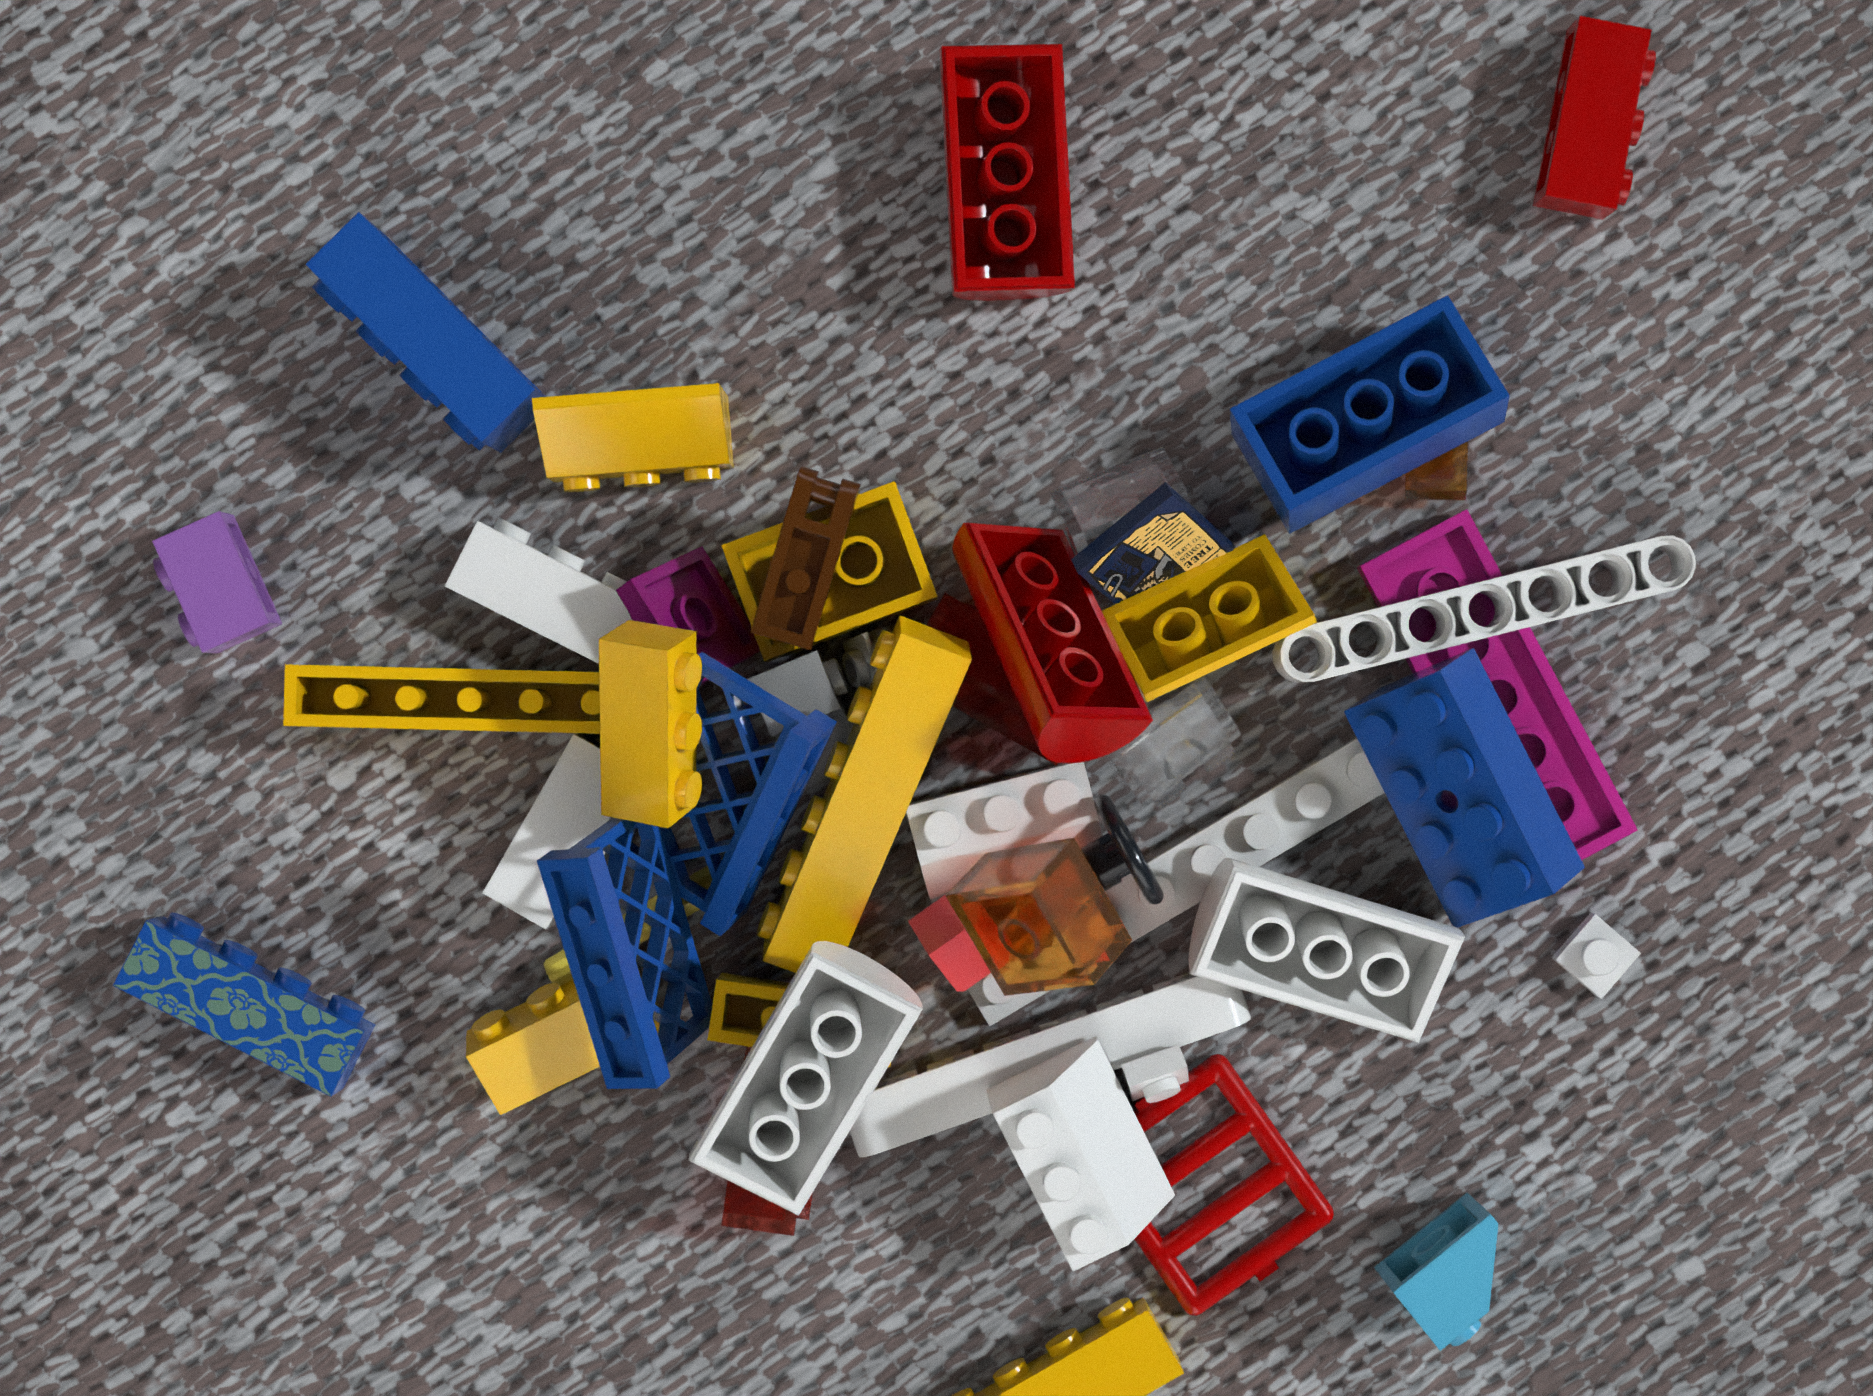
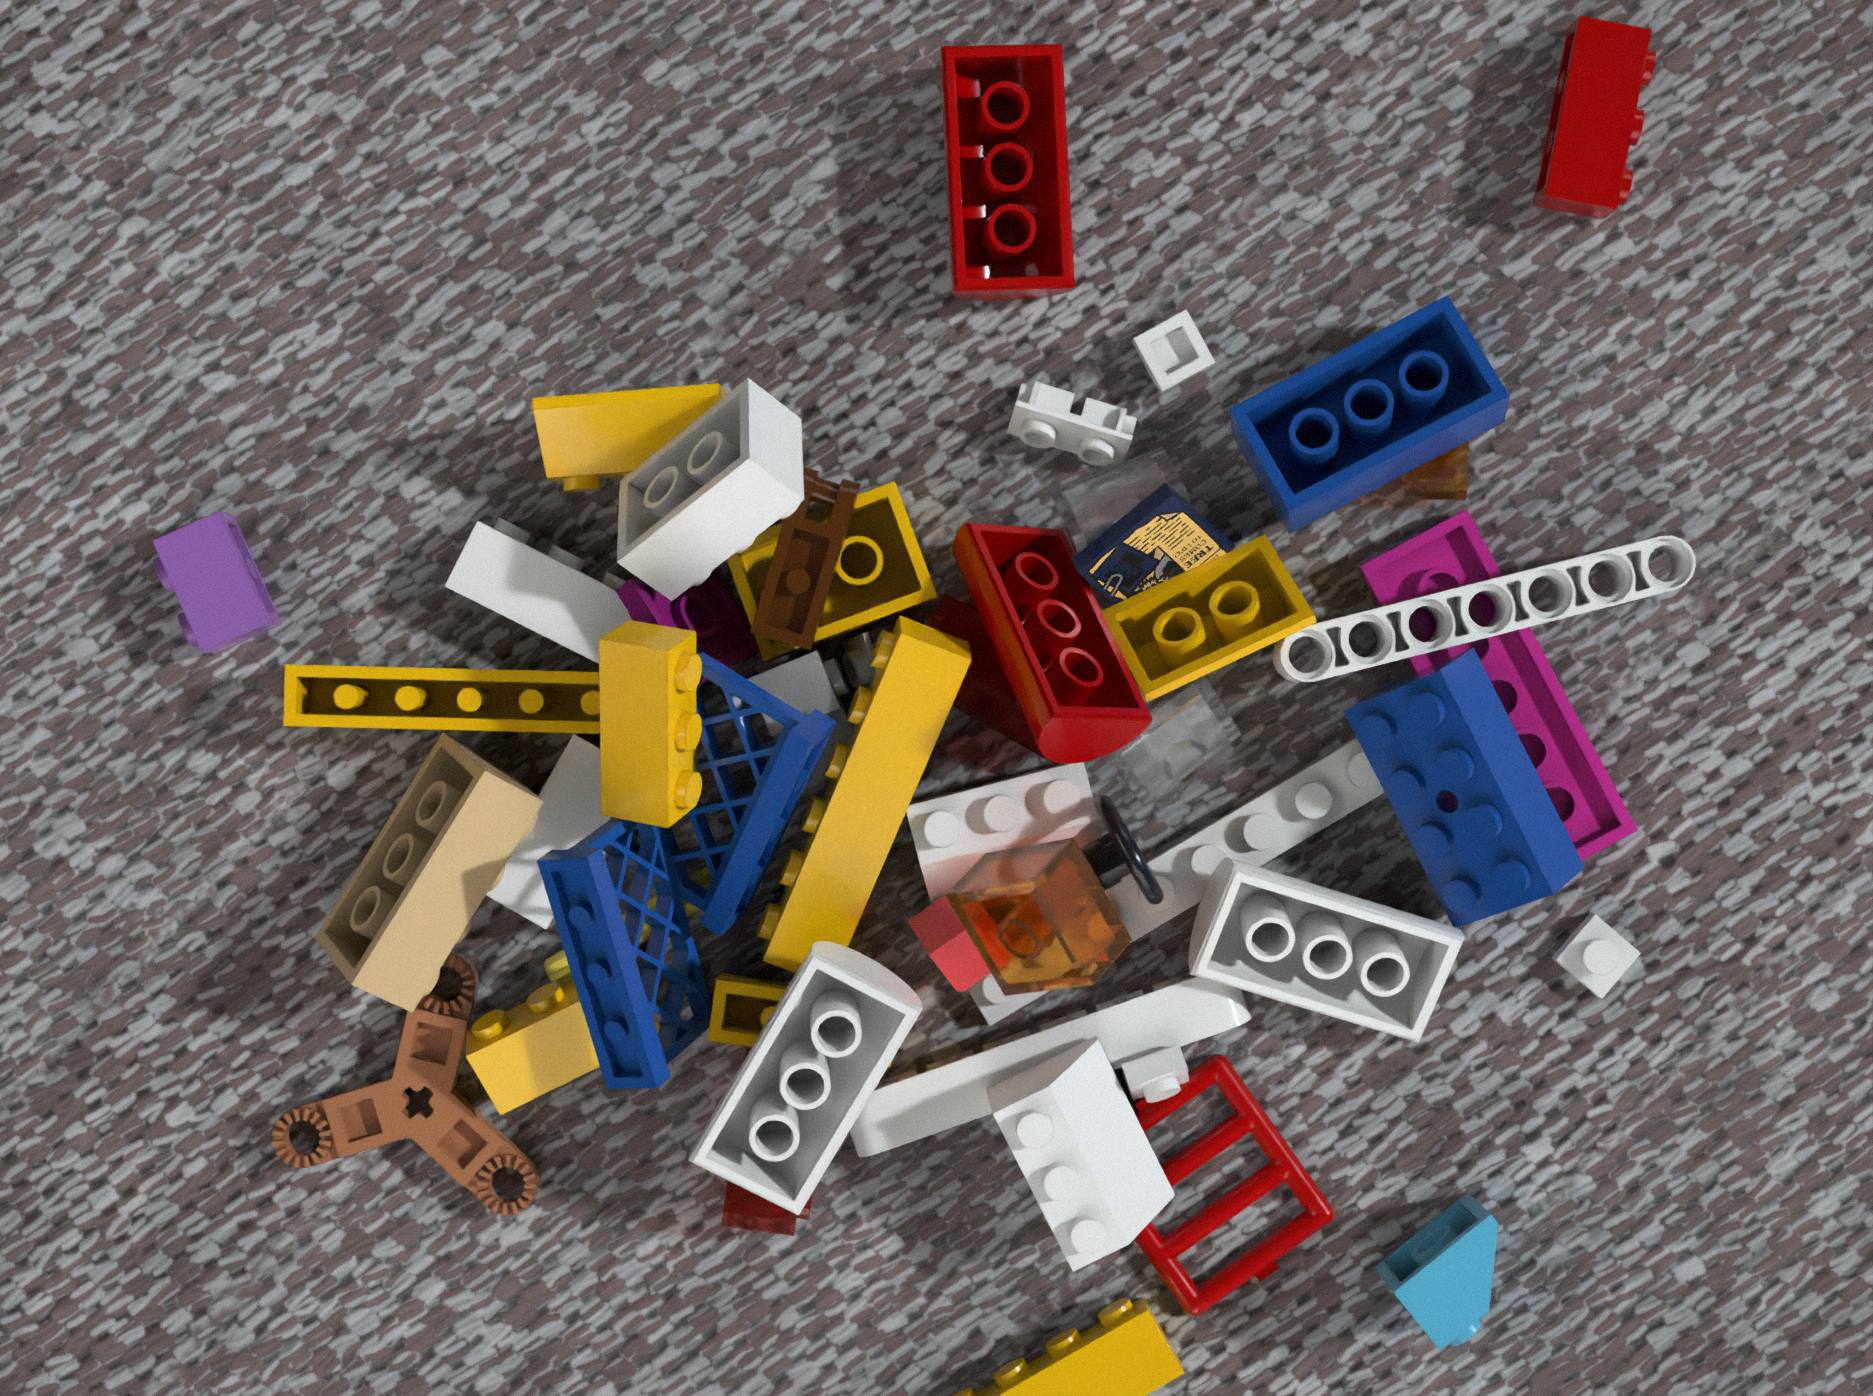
(245, 1003): blue brick -> none
(418, 324): blue brick -> none
(428, 873): none -> tan brick
(454, 1132): none -> nougat piece
(710, 490): none -> white brick
(1045, 421): none -> white hinge
(1173, 351): none -> white plate

